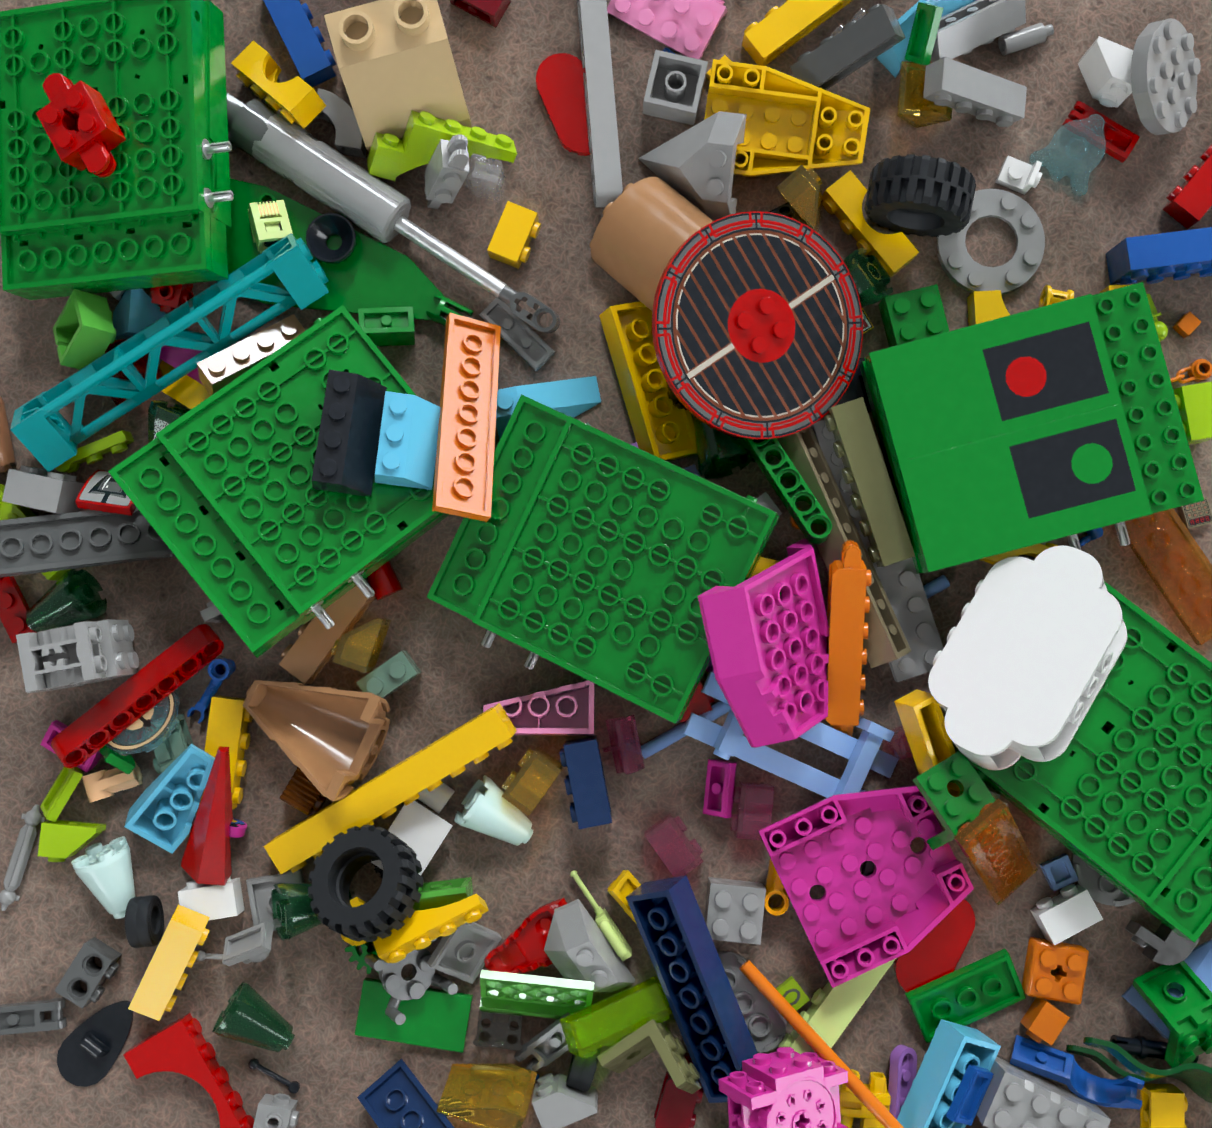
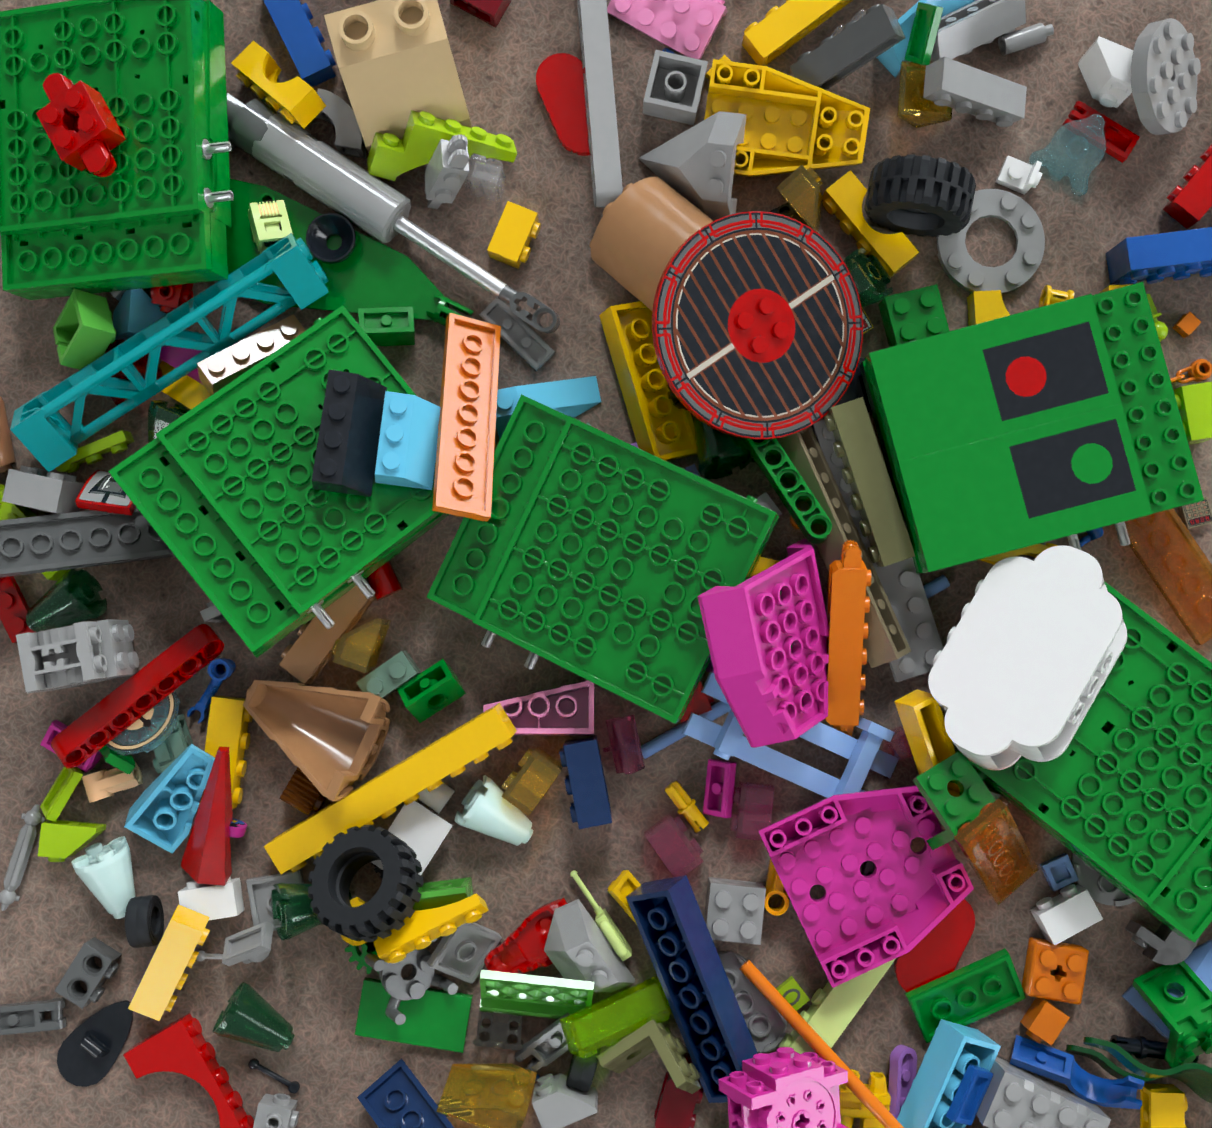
(431, 691): none -> green brick
(686, 806): none -> yellow axle

